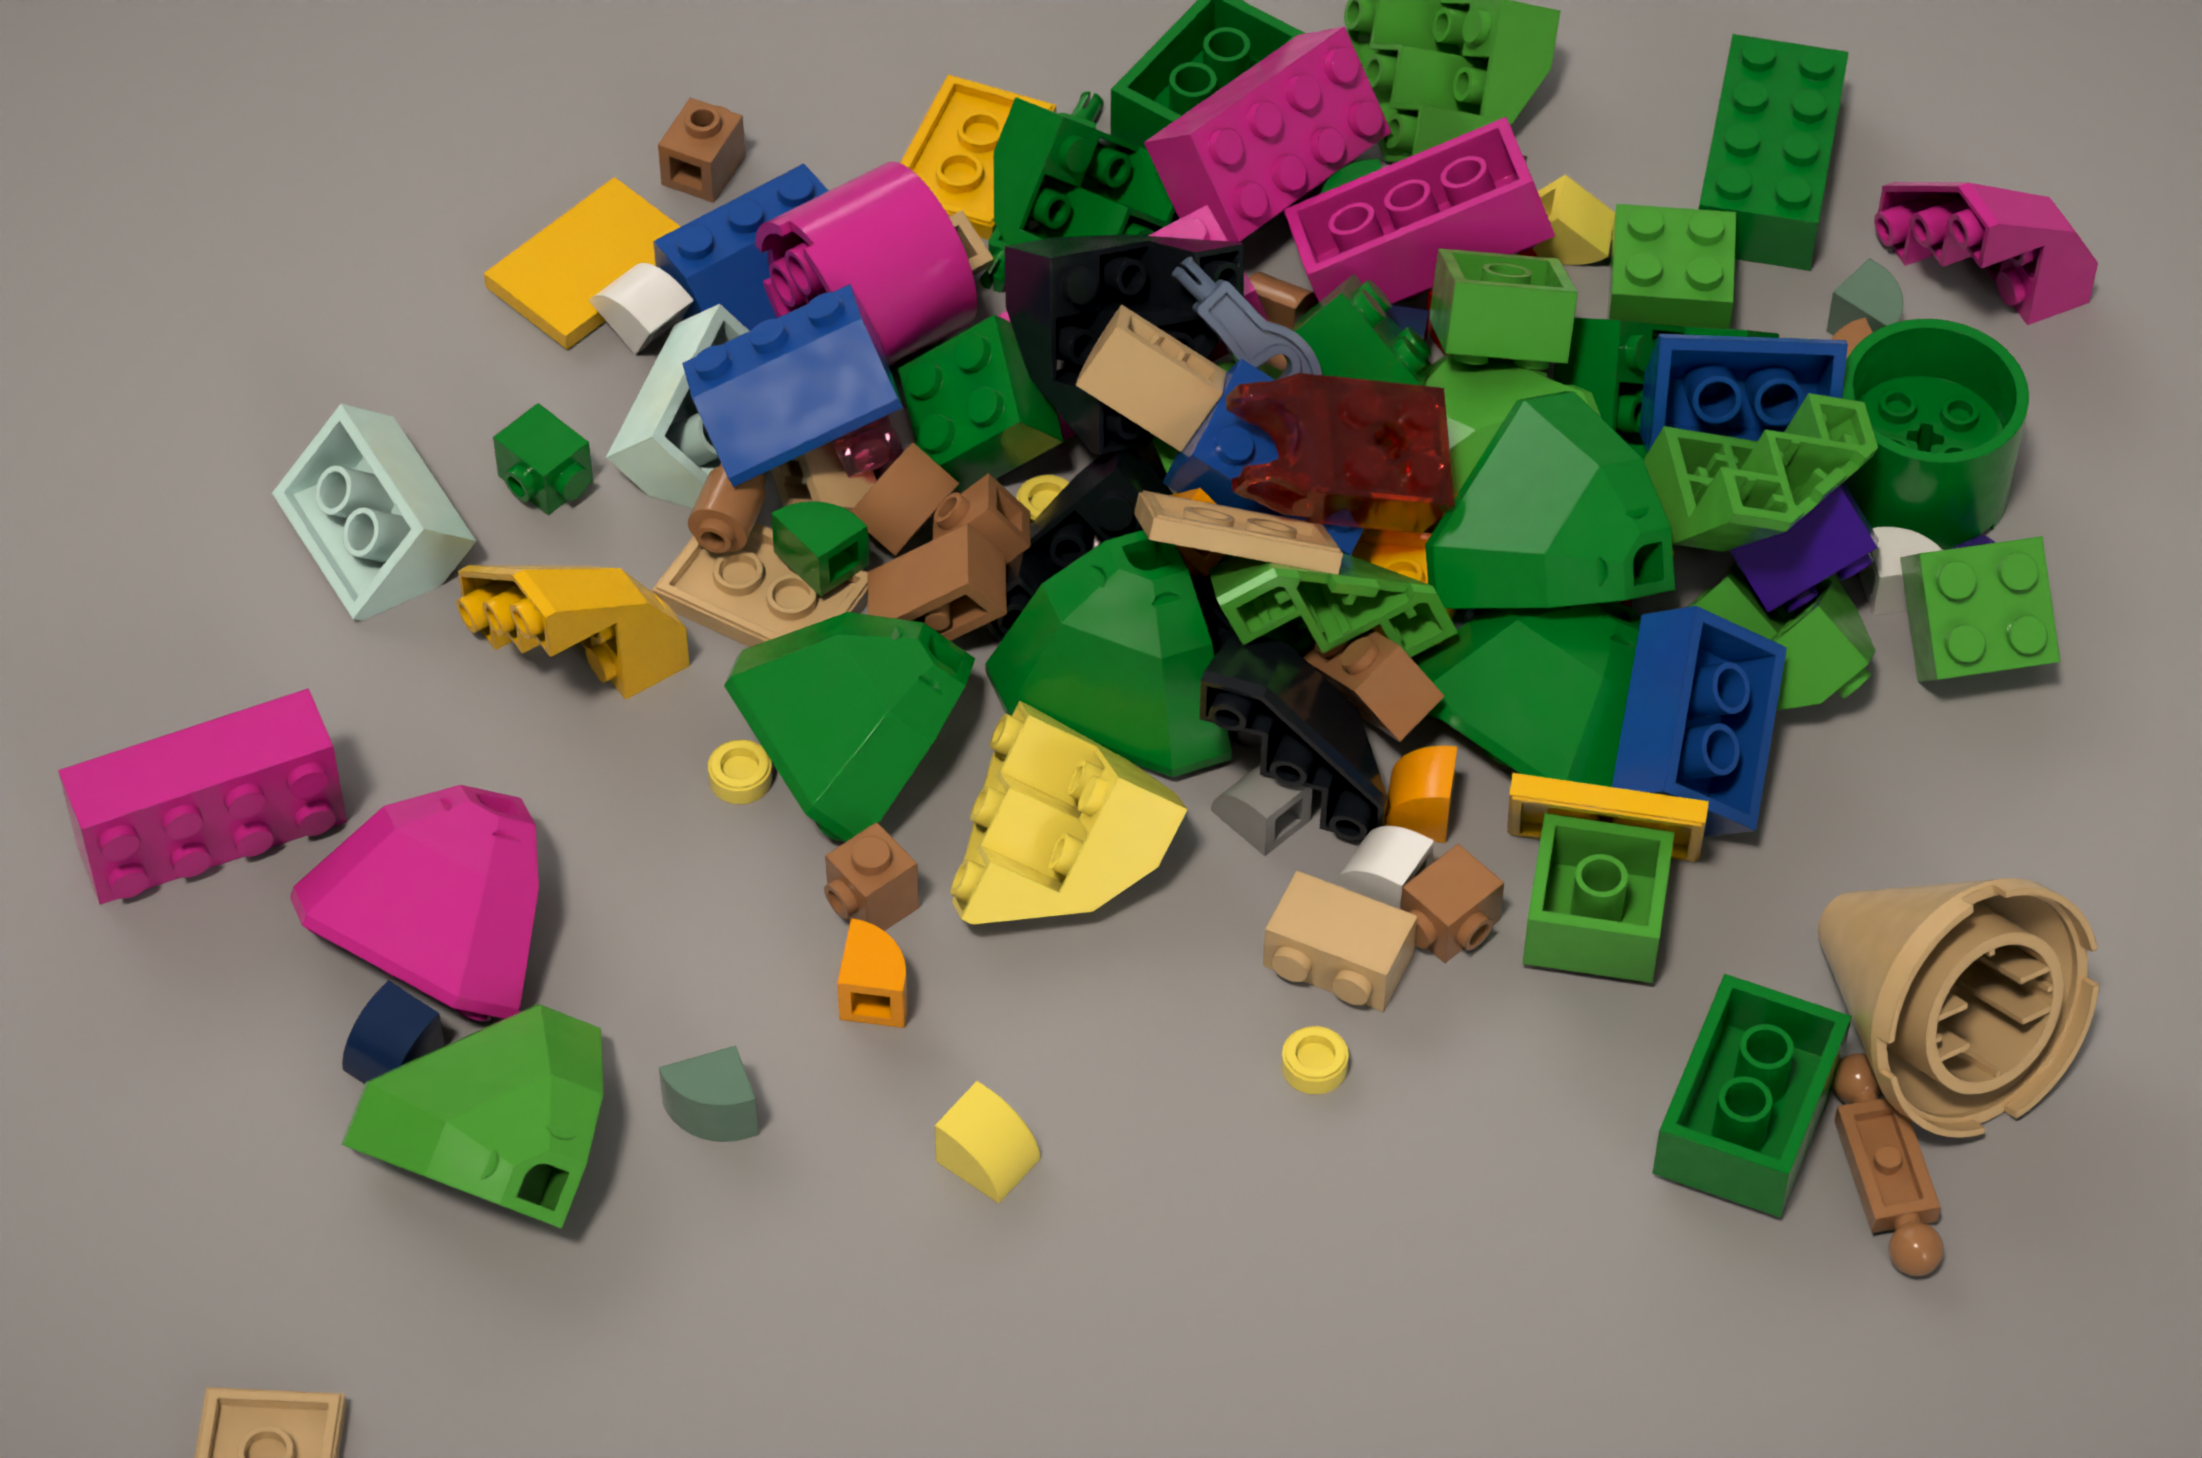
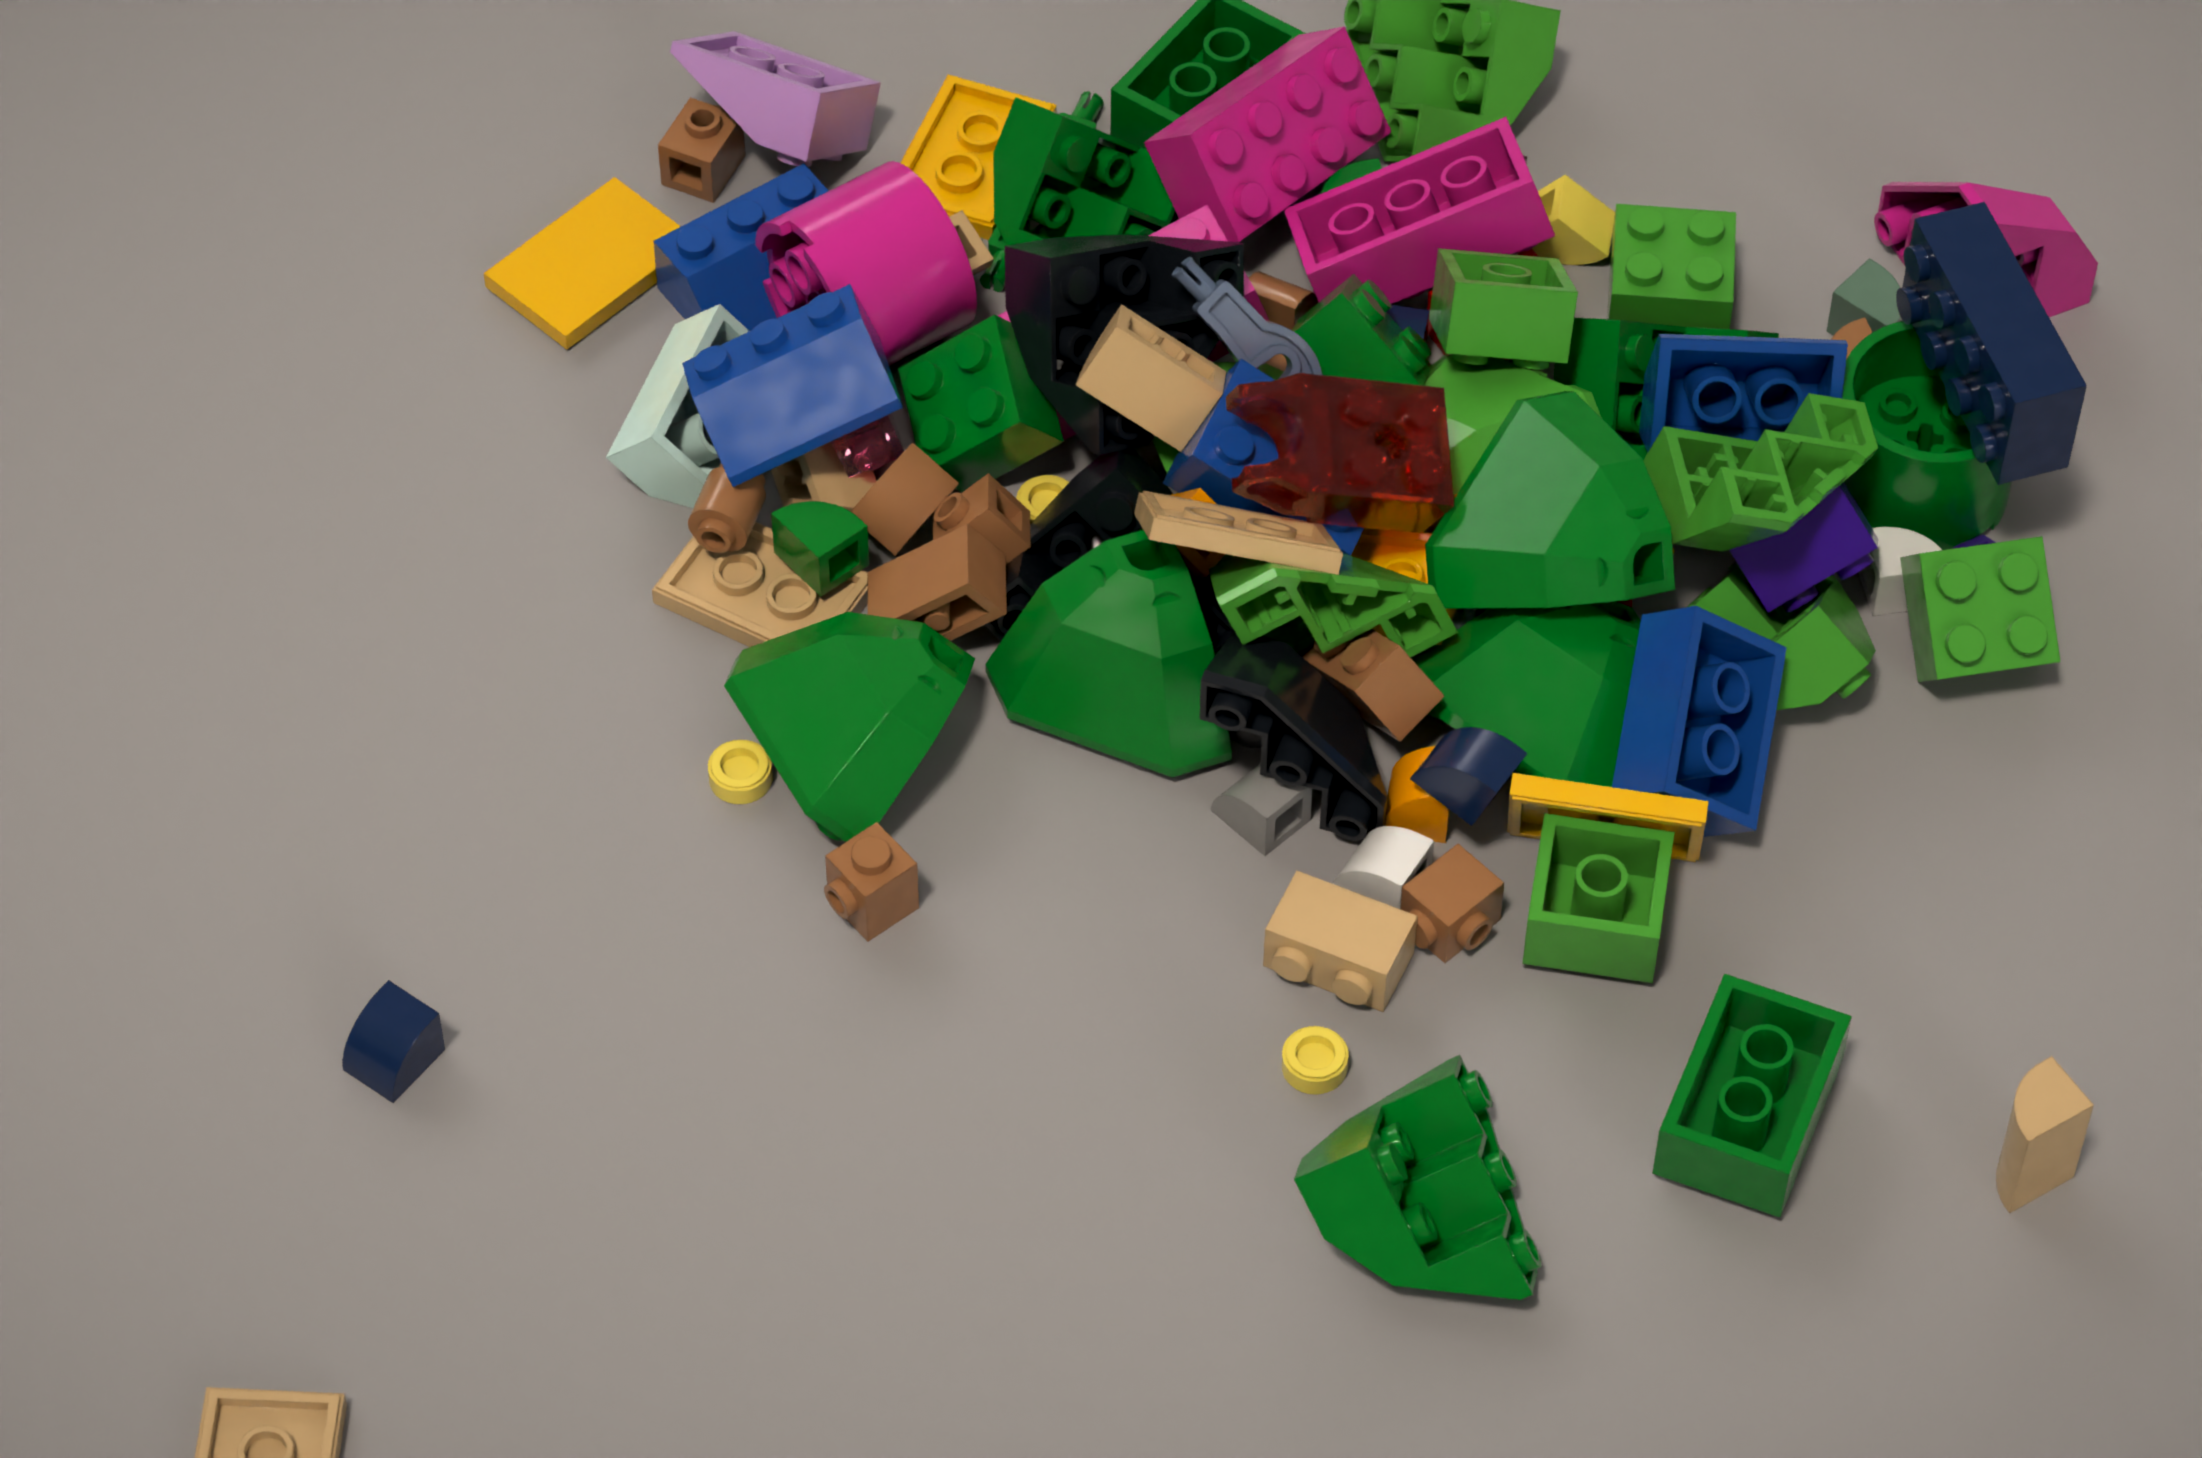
(204, 796): dark pink brick -> none
(372, 513): light aqua slope -> none
(435, 896): dark pink brick -> none
(493, 1112): bright green brick -> none
(543, 459): green brick -> none
(619, 621): yellow brick -> none
(642, 305): white brick -> none
(710, 1096): sand green brick -> none
(782, 96): none -> lavender slope
(872, 977): light orange brick -> none
(985, 1142): light yellow brick -> none
(1058, 824): light yellow brick -> none
(1424, 1190): none -> green brick
(1468, 770): none -> dark blue brick
(1774, 146): green brick -> none
(1887, 1168): medium nougat plate -> none
(1963, 994): tan cone -> none
(1991, 343): none -> dark blue brick
(2042, 1135): none -> tan brick

